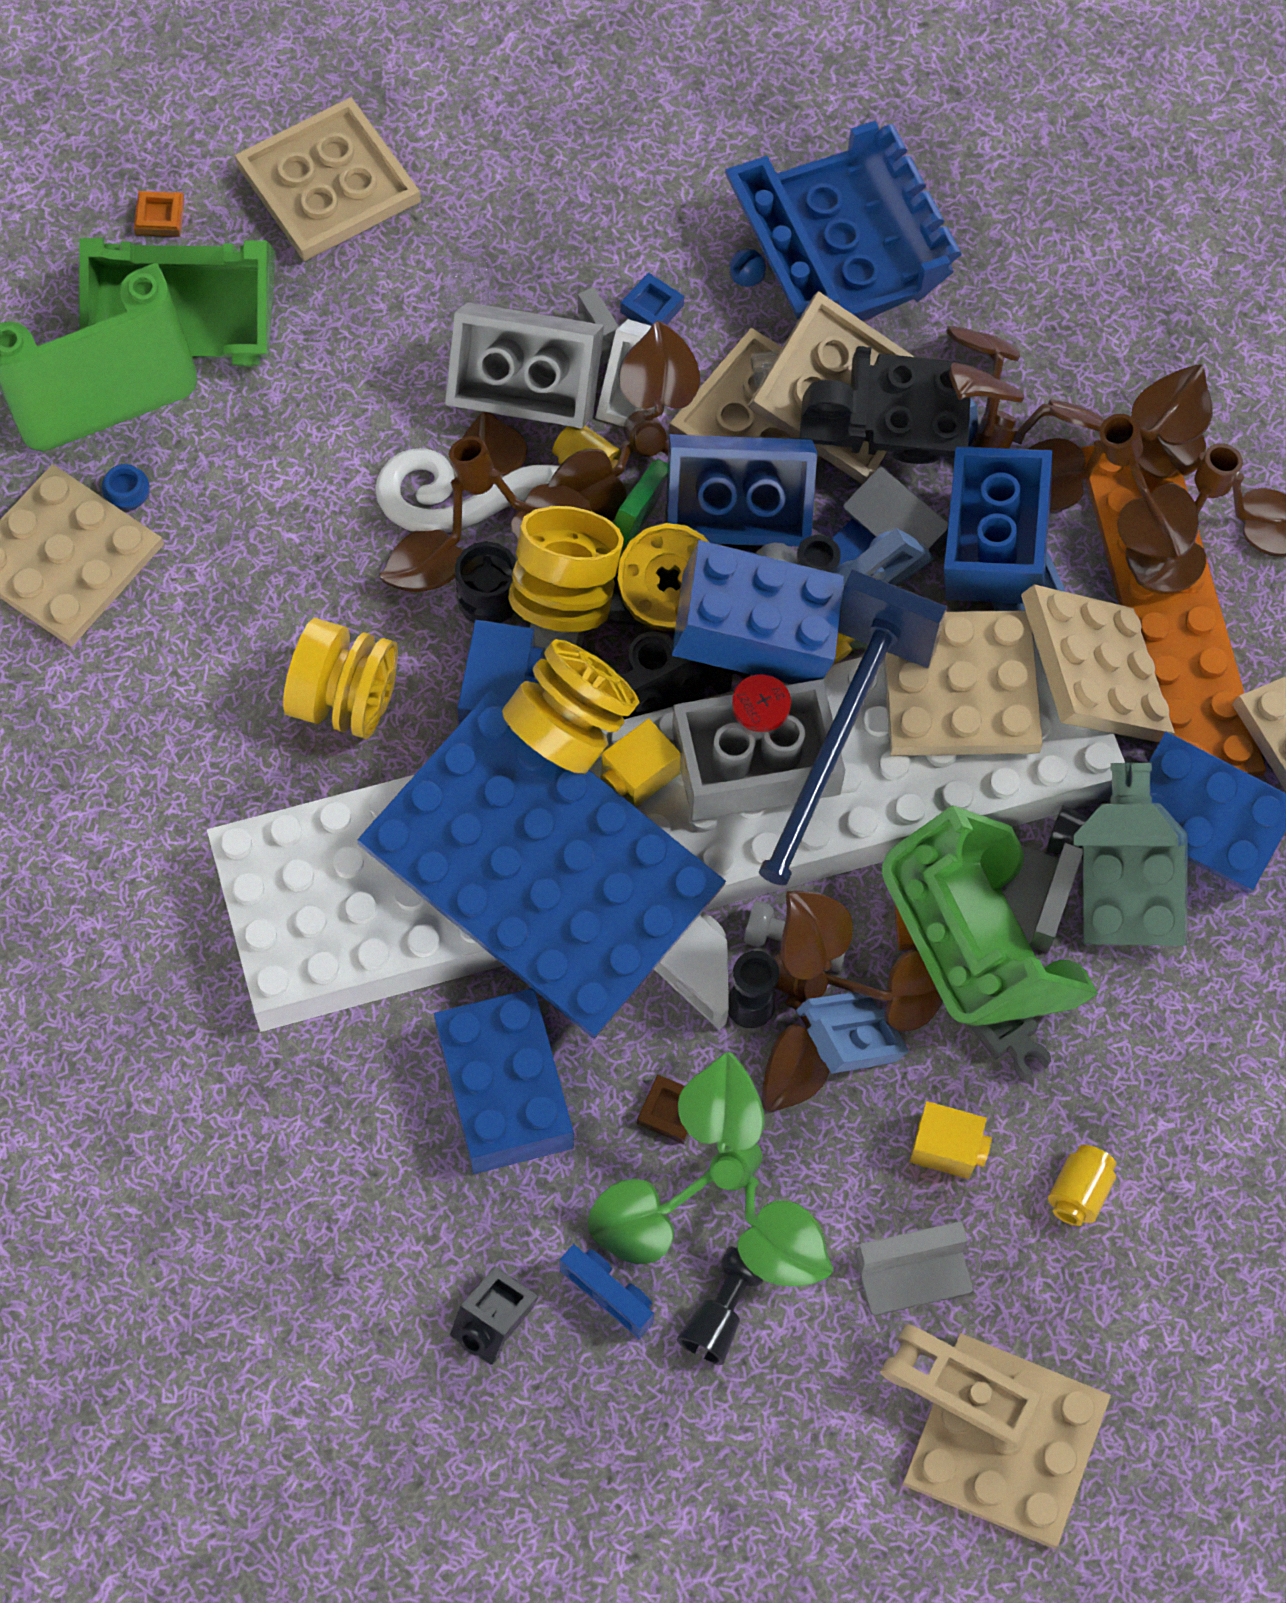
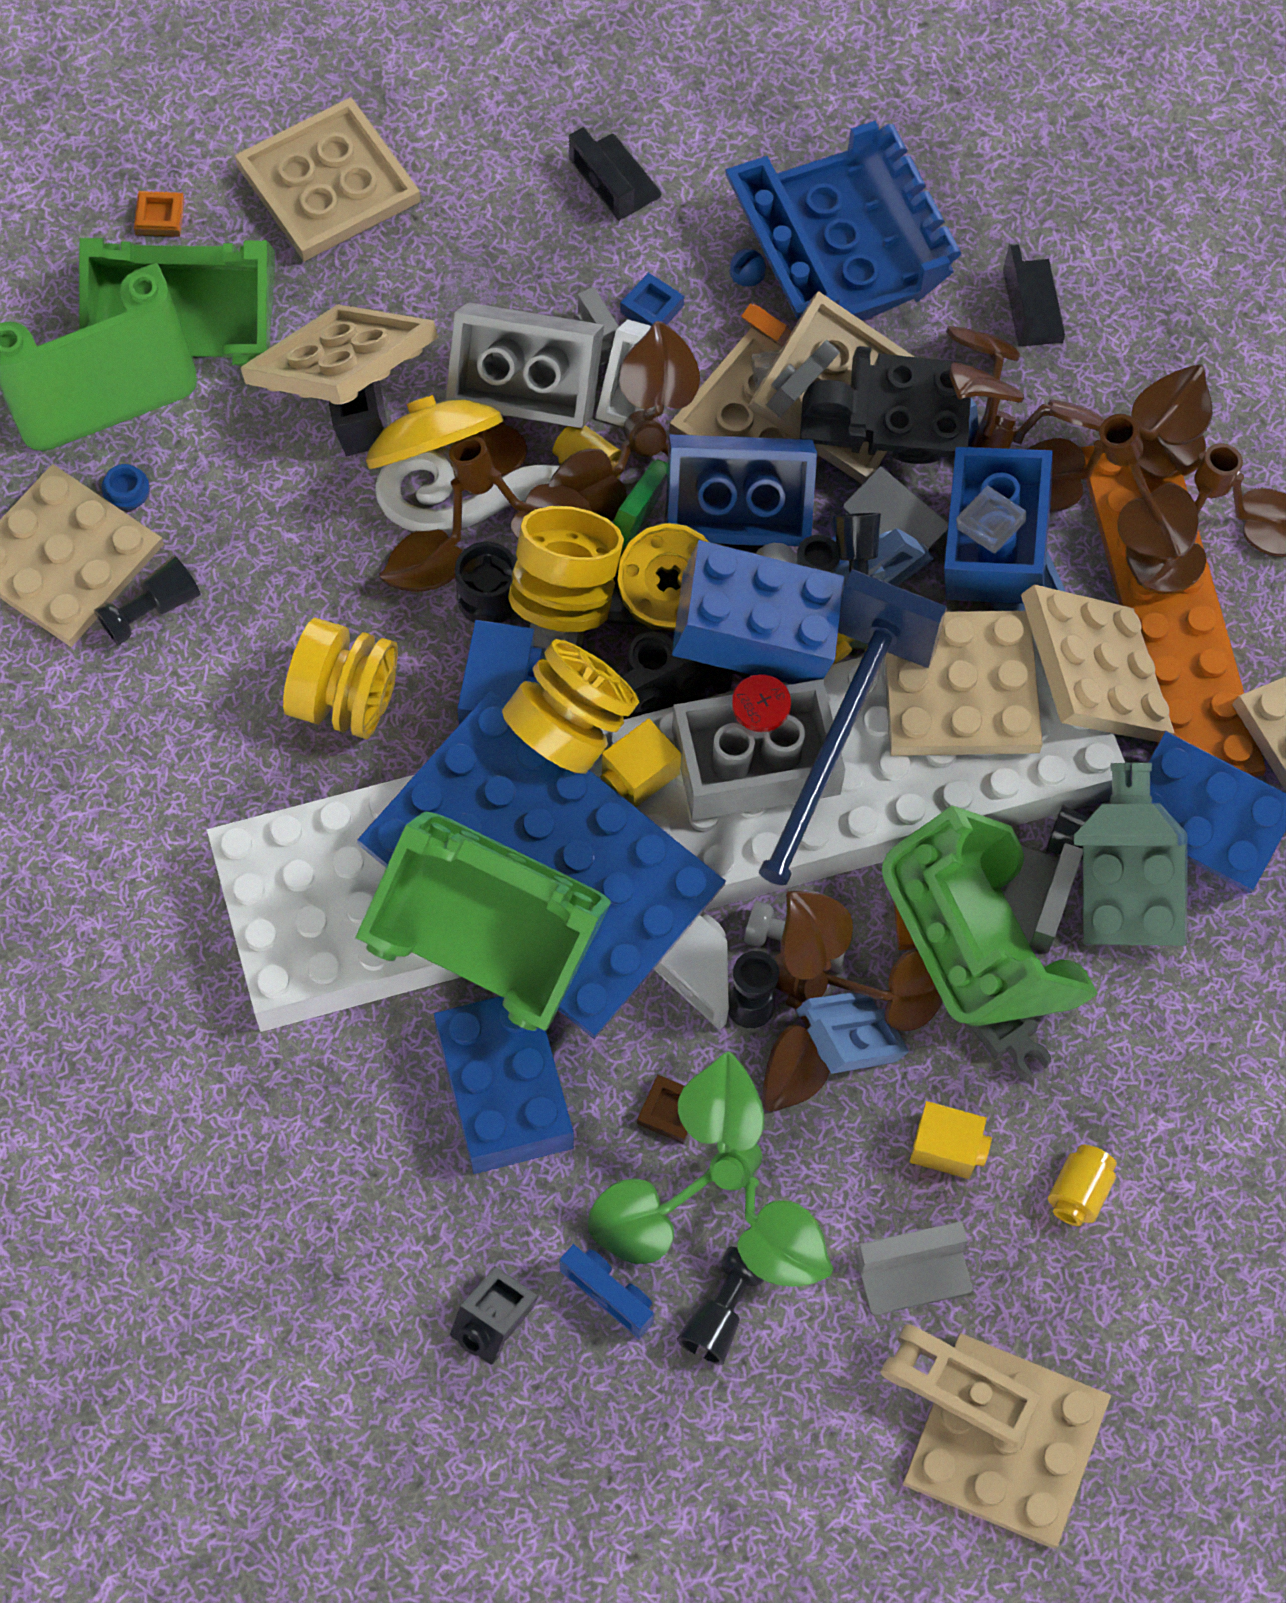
(163, 590): none -> black piece
(340, 353): none -> tan plate
(360, 420): none -> black slope
(430, 427): none -> yellow dish
(484, 916): none -> bright green windscreen
(612, 173): none -> black panel
(766, 324): none -> orange tile
(794, 382): none -> dark grey plate
(857, 539): none -> black piece
(991, 519): none -> clear tile
(1032, 299): none -> black panel

